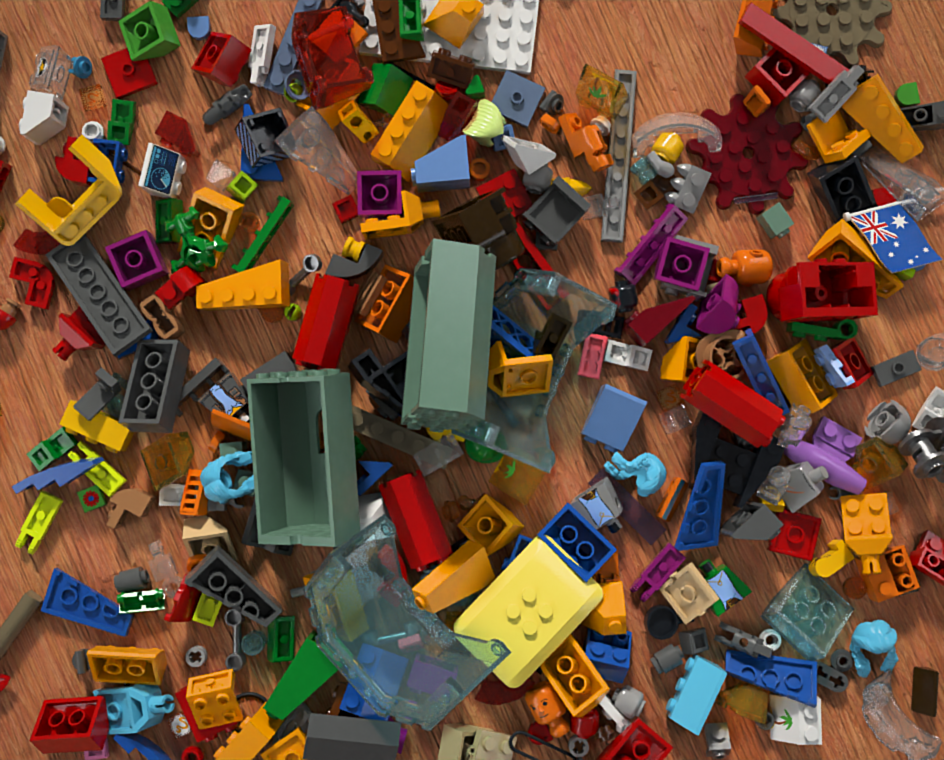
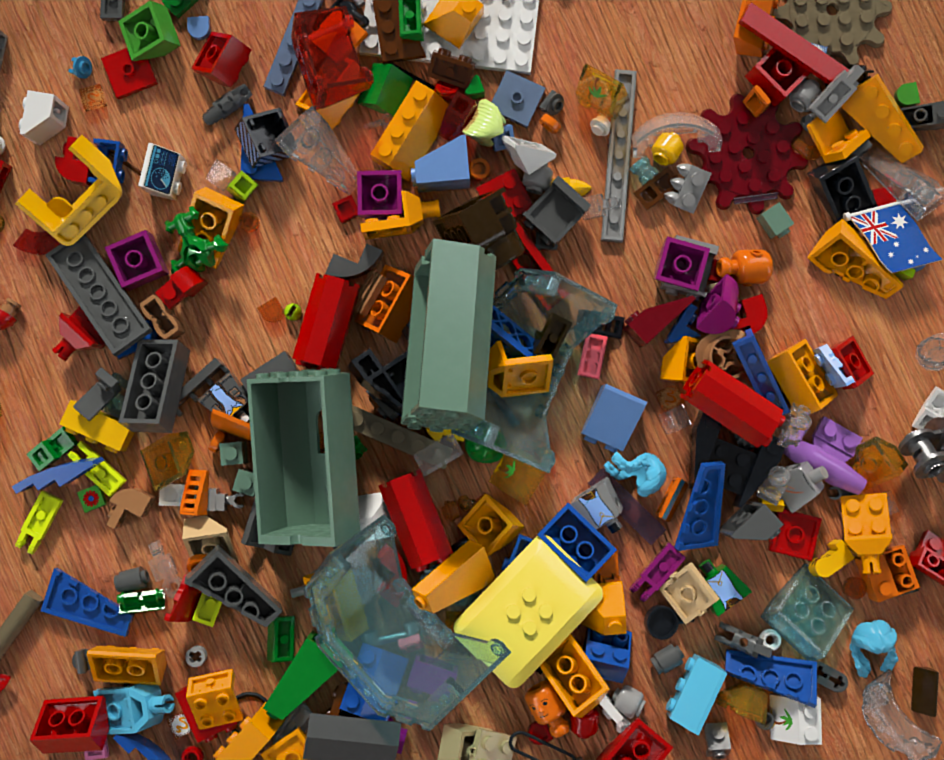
(40, 280): red plate -> none
(51, 71): clear slope -> none
(93, 130): white plate -> none
(122, 121): green slope -> none
(167, 210): green slope -> none
(177, 132): clear red slope -> none
(218, 482): medium azure hair -> none
(237, 658): flat silver bar -> none
(250, 289): light orange wedge -> none
(251, 646): clear light blue wheel -> none
(261, 53): white hinge -> none
(265, 235): green hinge -> none
(296, 74): sand blue piece -> none
(296, 89): lime hinge -> none
(311, 264): flat silver bar -> none
(353, 249): yellow wheel -> none
(357, 121): yellow leg -> none
(376, 470): blue slope -> none
(498, 693): clear red tile -> none
(571, 745): light grey bush -> none
(586, 142): orange plate -> none
(604, 733): reddish brown plate -> none
(624, 296): black head -> none
(627, 355): white slope -> none
(650, 245): magenta hinge -> none
(661, 167): light grey arm -> none
(693, 641): dark grey slope -> none
(822, 334): green plate -> none
(824, 291): red brick -> none
(835, 657): dark grey plate -> none
(888, 422): light grey cylinder -> none
(896, 368): dark grey plate -> none

